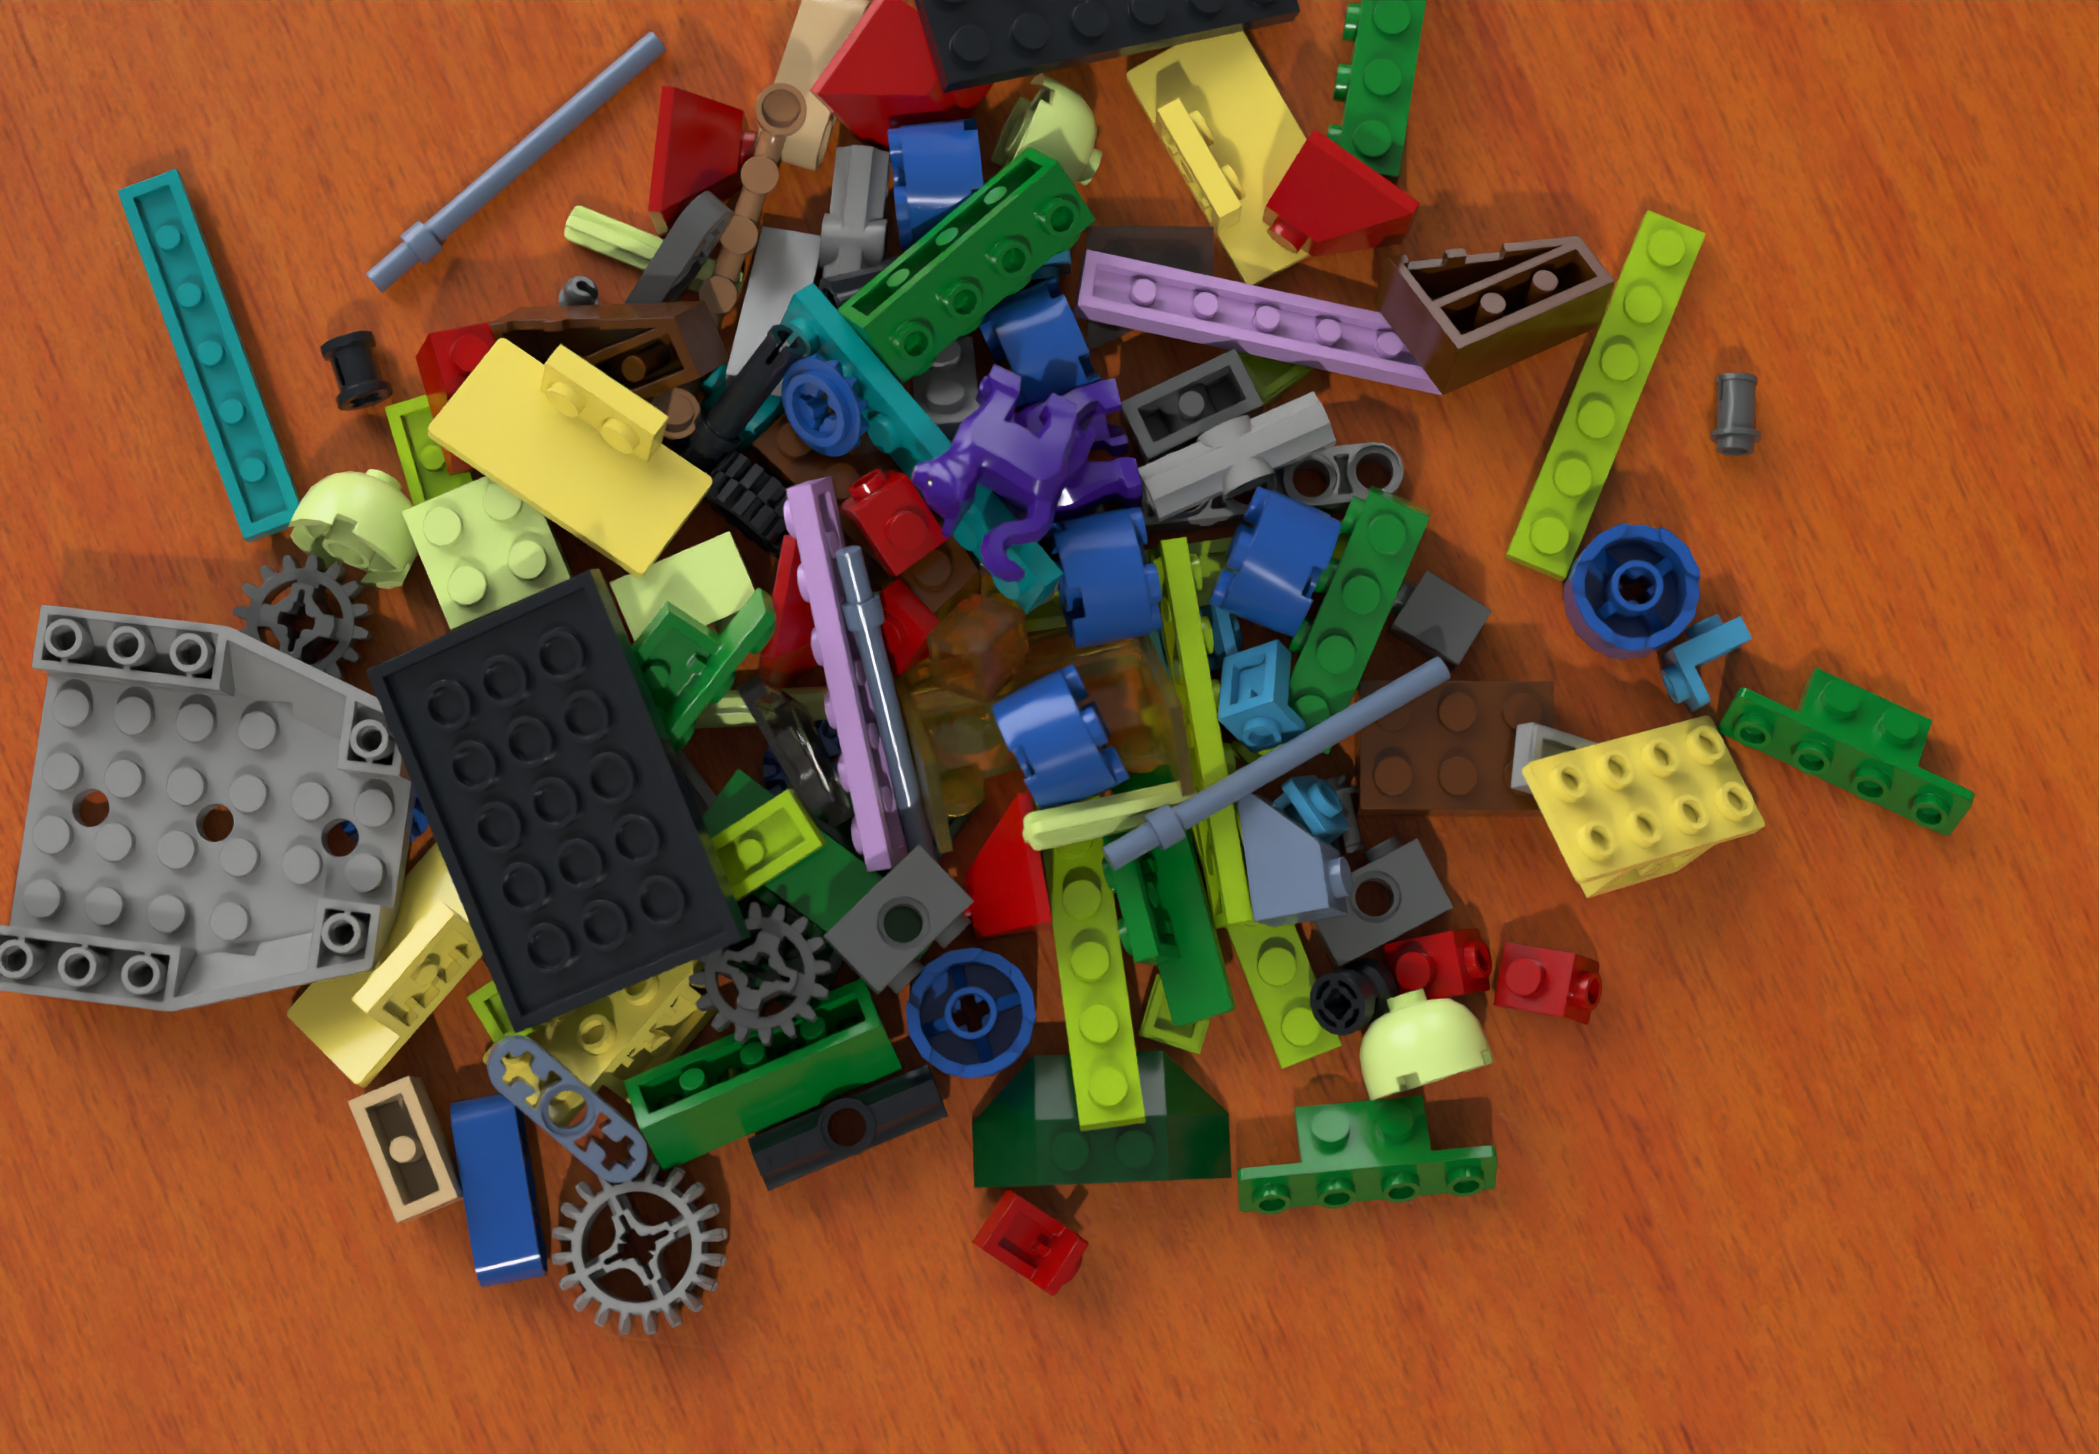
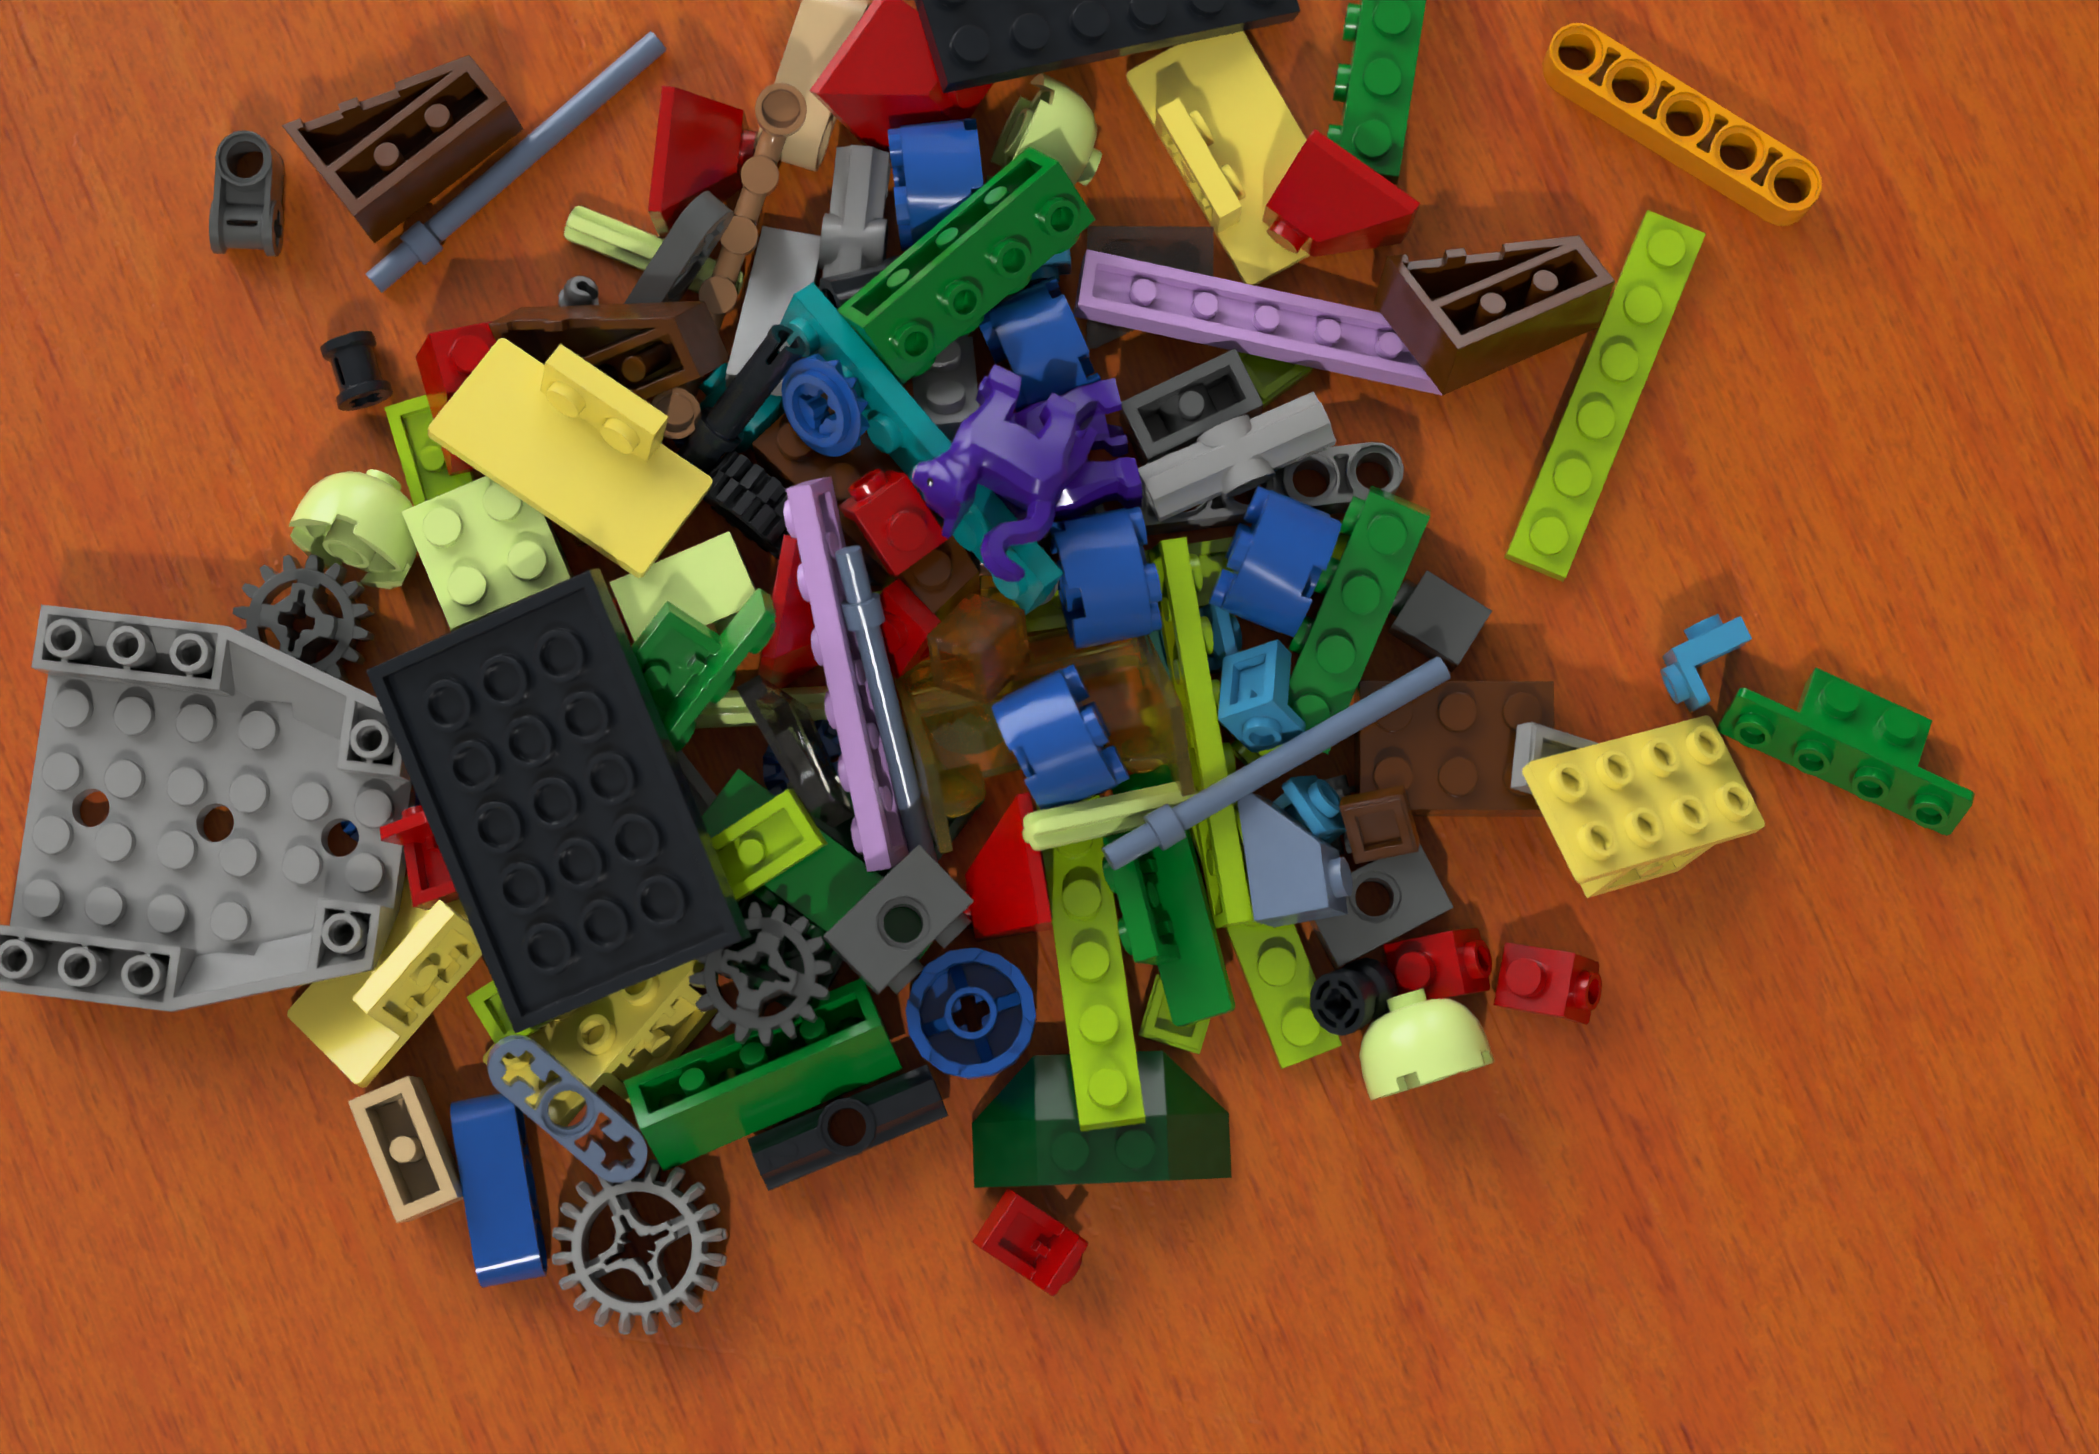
(211, 354): teal plate -> none
(247, 210): none -> dark grey piece
(408, 143): none -> reddish brown wedge
(424, 862): none -> red bracket
(1365, 1155): green bracket -> none
(1379, 824): none -> reddish brown tile
(1632, 554): blue brick -> none
(1667, 95): none -> light orange beam
(1736, 415): dark grey pin -> none

